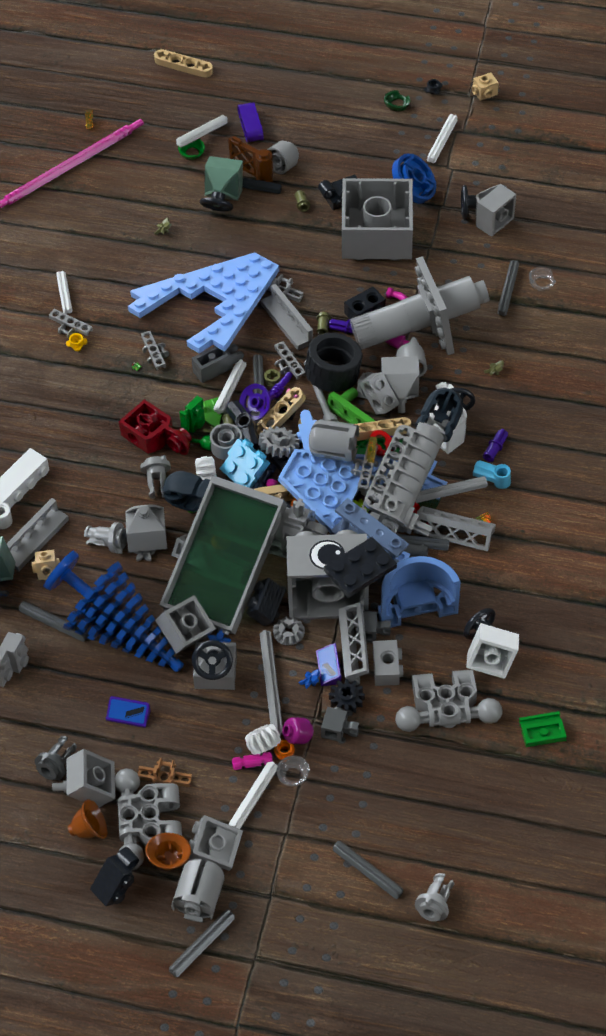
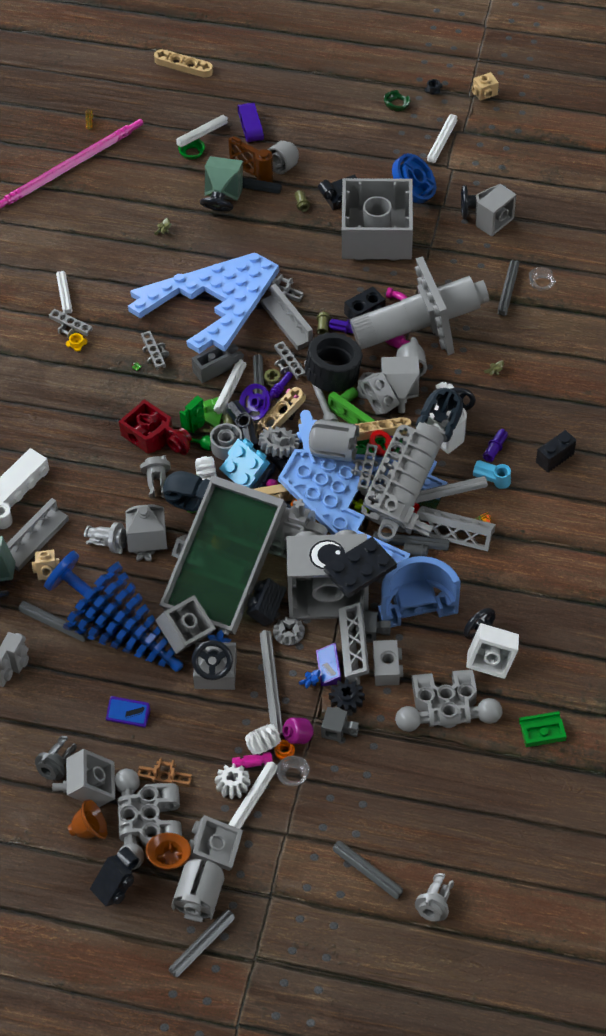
(232, 781): none -> white gear
(367, 524): sand blue fence -> none
(371, 449): clear yellow tile -> none
(556, 451): none -> black brick

